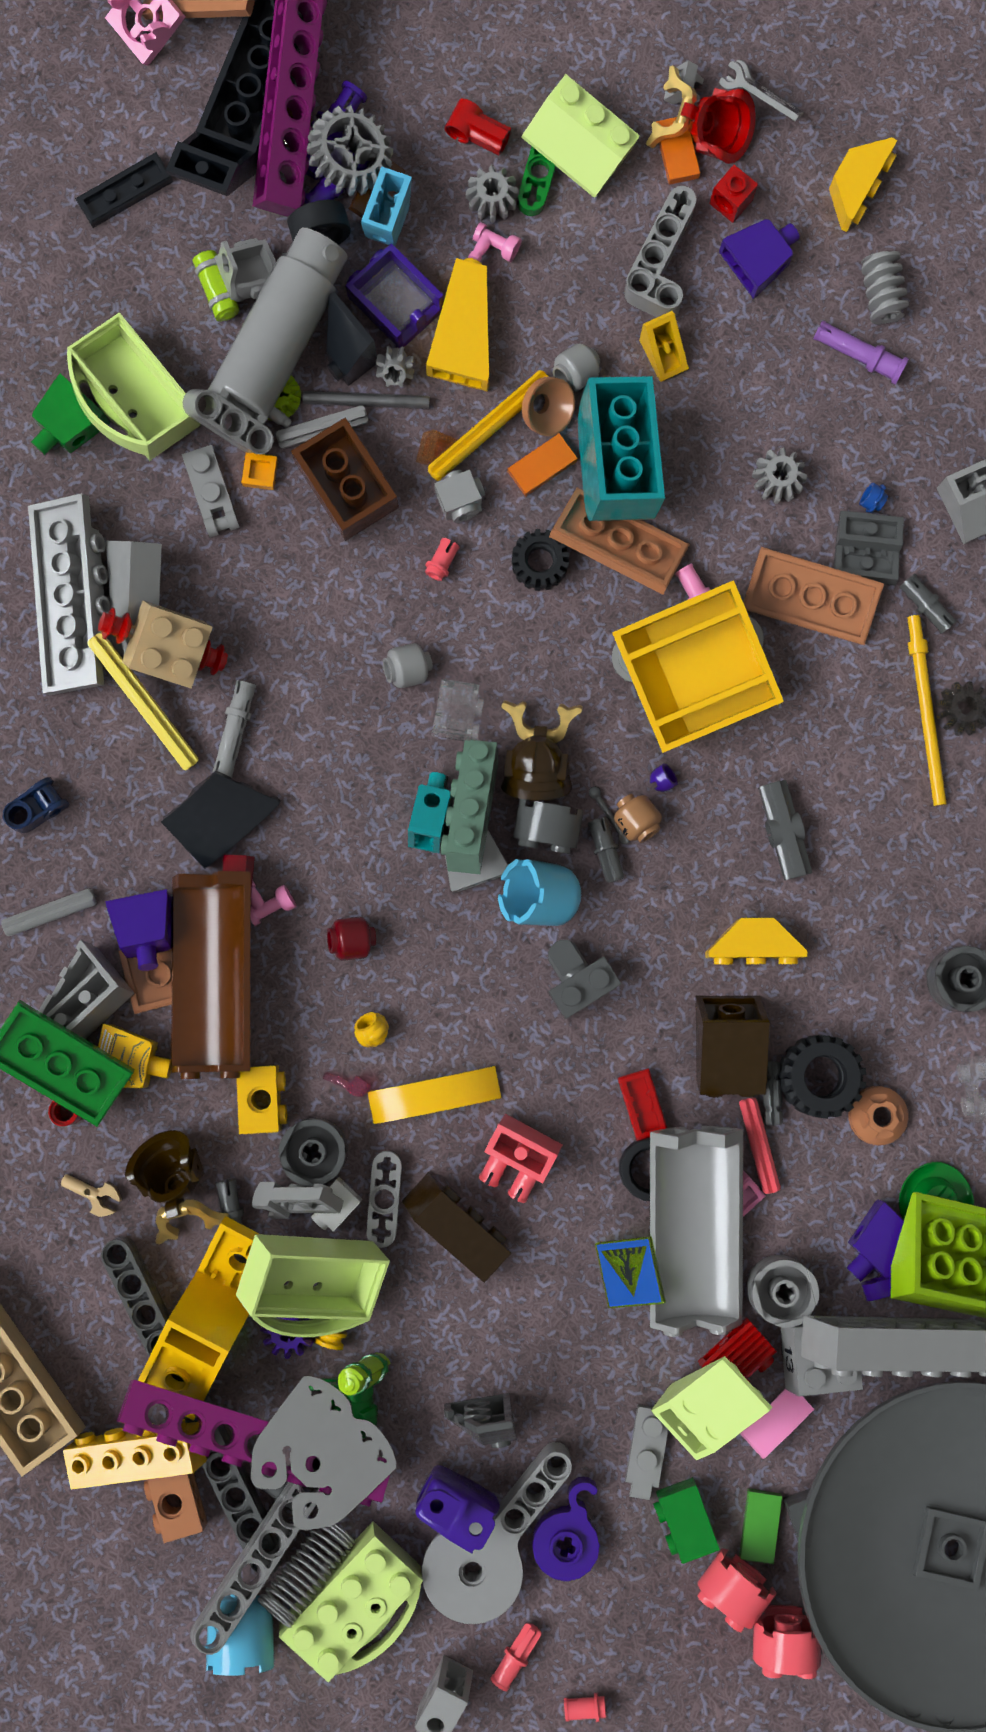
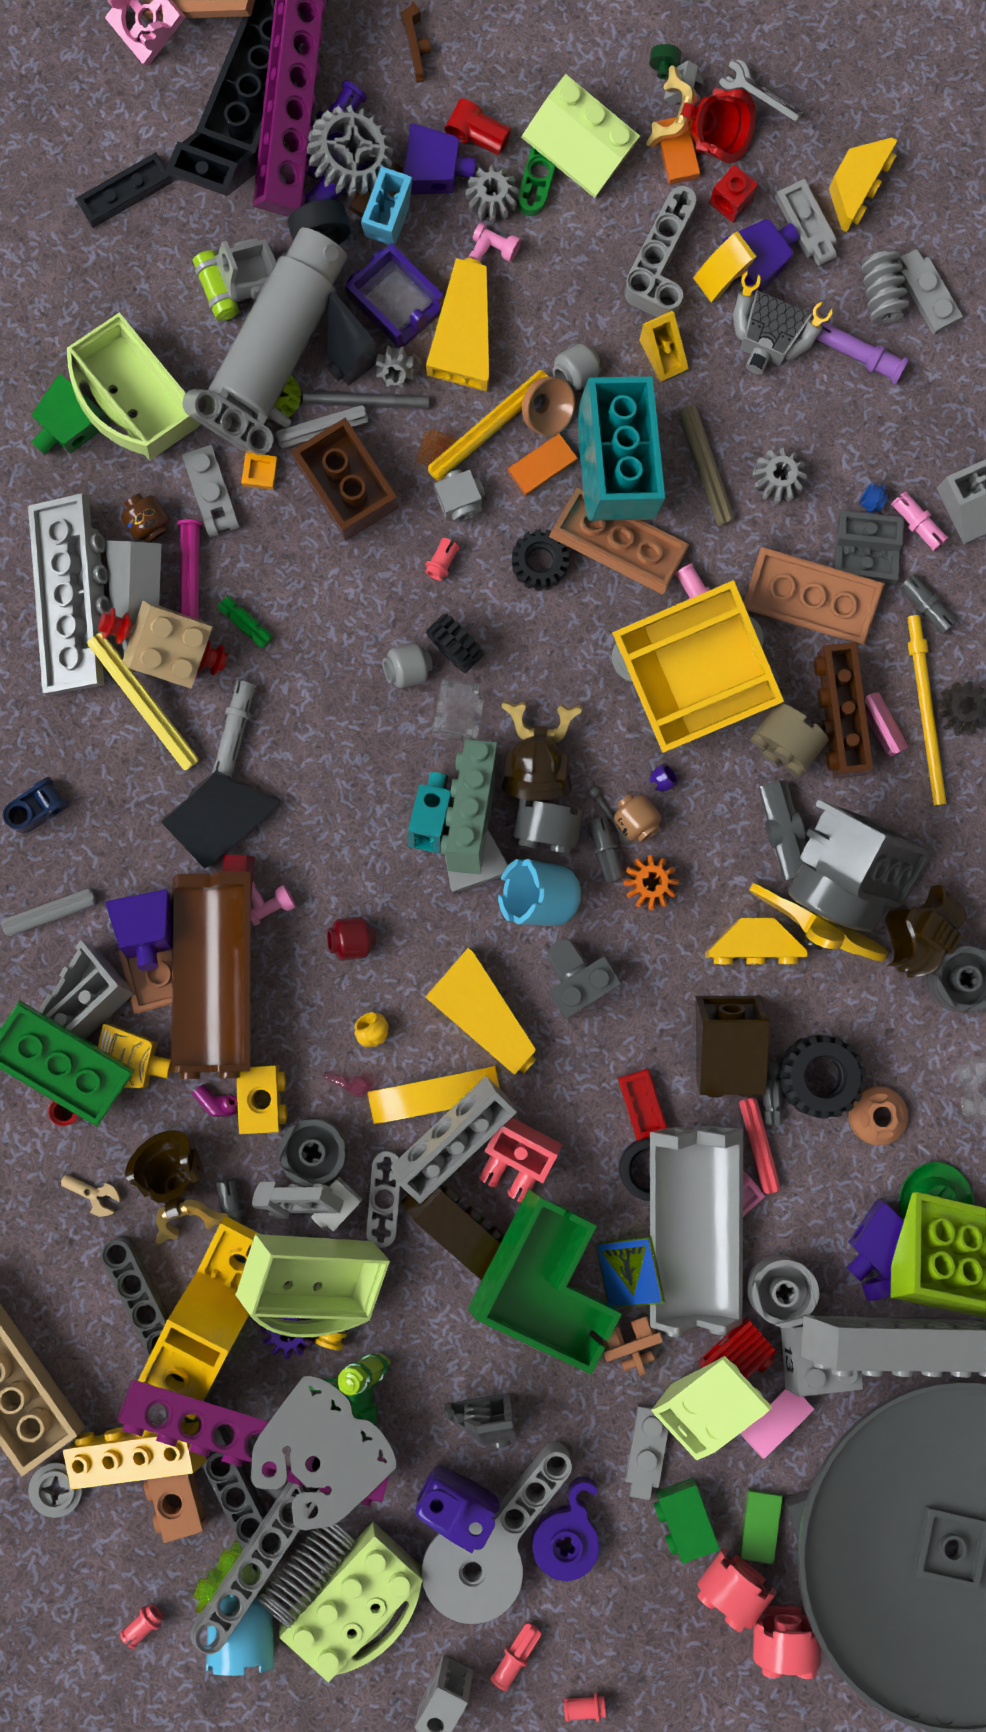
(44, 1500): none -> light grey gear
(145, 518): none -> reddish brown head
(148, 1620): none -> coral pin
(189, 567): none -> dark pink axle
(208, 1586): none -> clear neon green slope
(215, 1105): none -> magenta arm
(245, 622): none -> green axle
(417, 47): none -> reddish brown piece
(435, 161): none -> dark purple torso
(453, 1140): none -> light grey brick
(455, 643): none -> black tyre
(478, 1009): none -> yellow slope
(529, 1288): none -> green piece
(645, 1338): none -> nougat hips
(658, 890): none -> orange gear
(662, 57): none -> dark green tile
(706, 465): none -> dark tan axle
(724, 266): none -> yellow slope
(773, 328): none -> torso
(789, 739): none -> dark tan brick
(805, 214): none -> light grey hinge
(844, 710): none -> reddish brown brick
(848, 880): none -> dark grey brick
(884, 725): none -> bright pink slope
(919, 521): none -> bright pink pin
(925, 933): none -> dark brown piece
(929, 292): none -> light grey hinge

